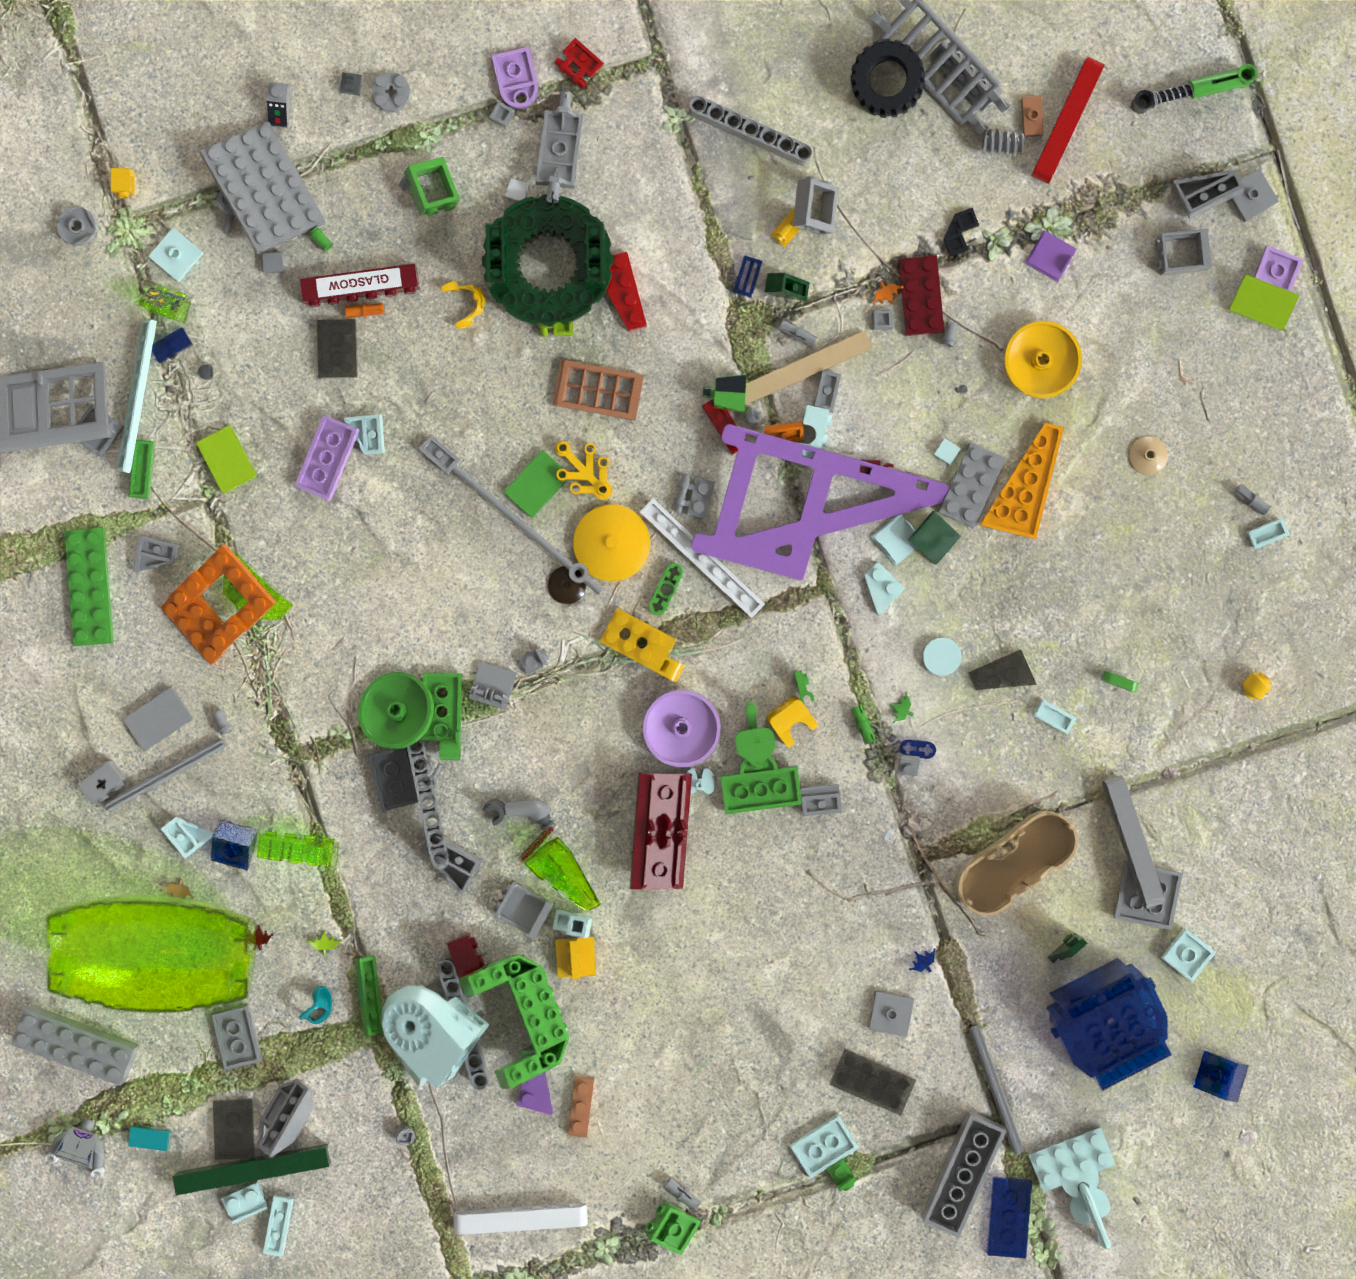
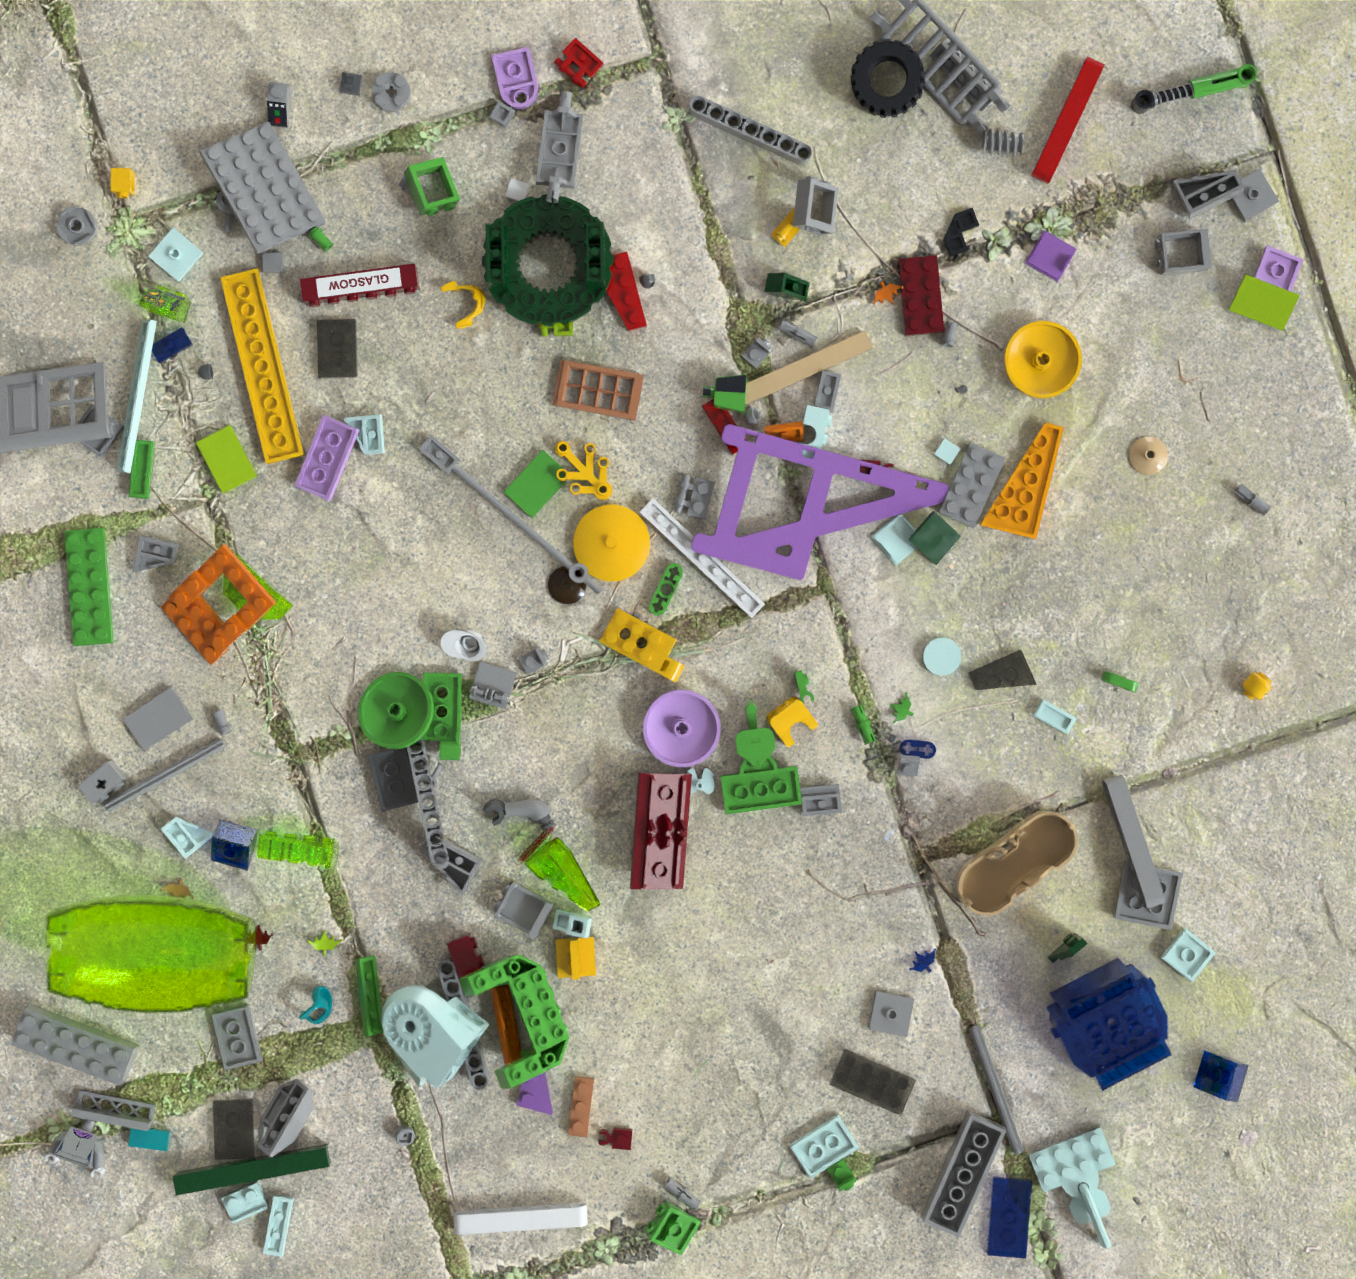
(111, 1117): none -> light grey fence
(262, 366): none -> yellow plate
(364, 310): orange axle -> none
(464, 644): none -> white piece
(506, 1023): none -> orange tile
(620, 1138): none -> dark red plate
(647, 281): none -> dark grey hinge
(743, 292): clear blue tile -> none
(757, 352): none -> light grey bracket
(882, 319): light grey tile -> none
(882, 587): light aqua wing -> none
(1032, 116): nougat plate -> none
(1268, 533): light aqua tile -> none

